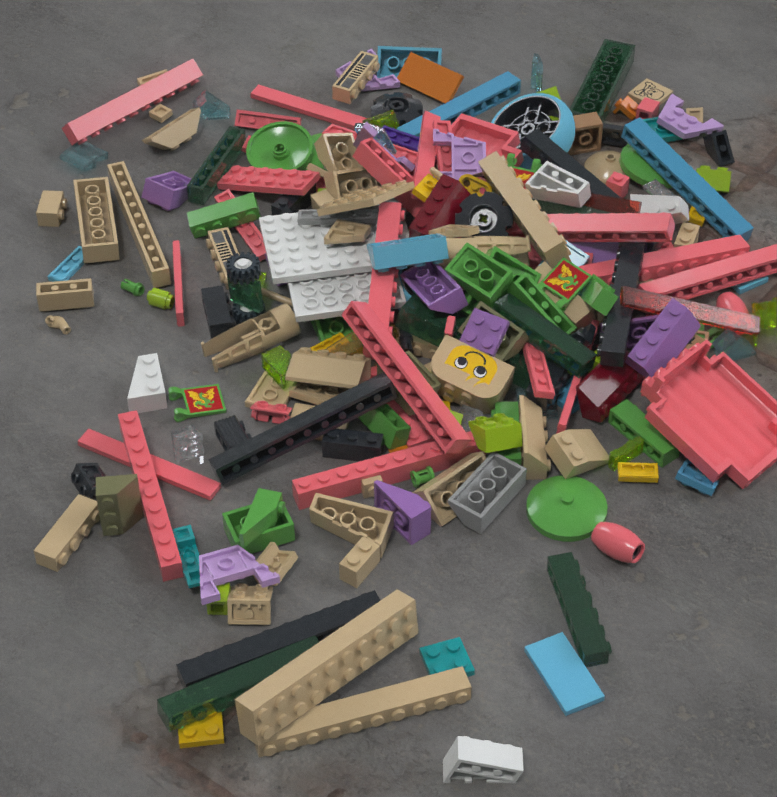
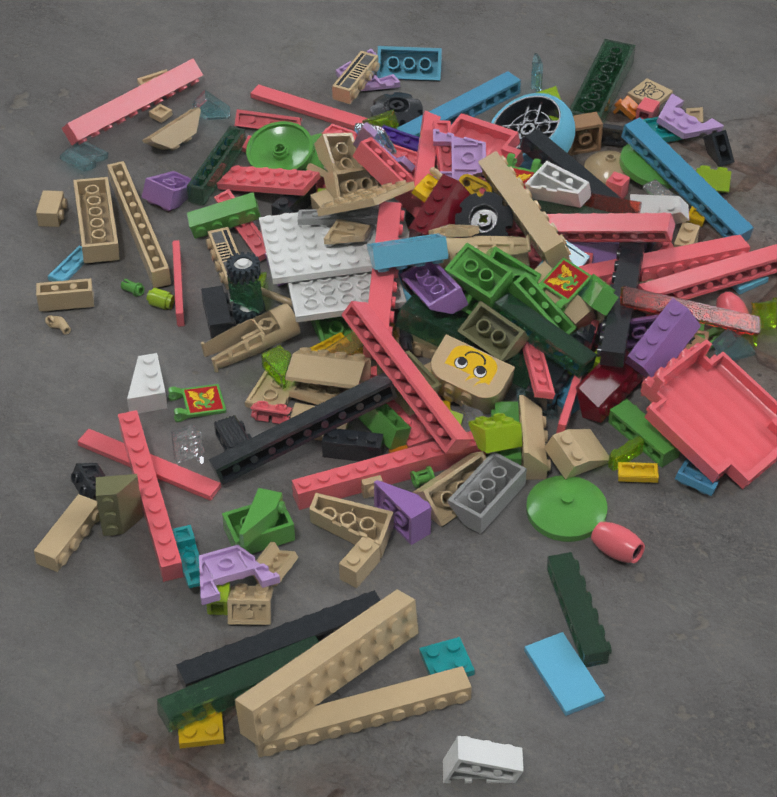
(429, 78): orange tile -> none
(450, 326): coral tile -> none
(485, 331): medium lavender plate -> none

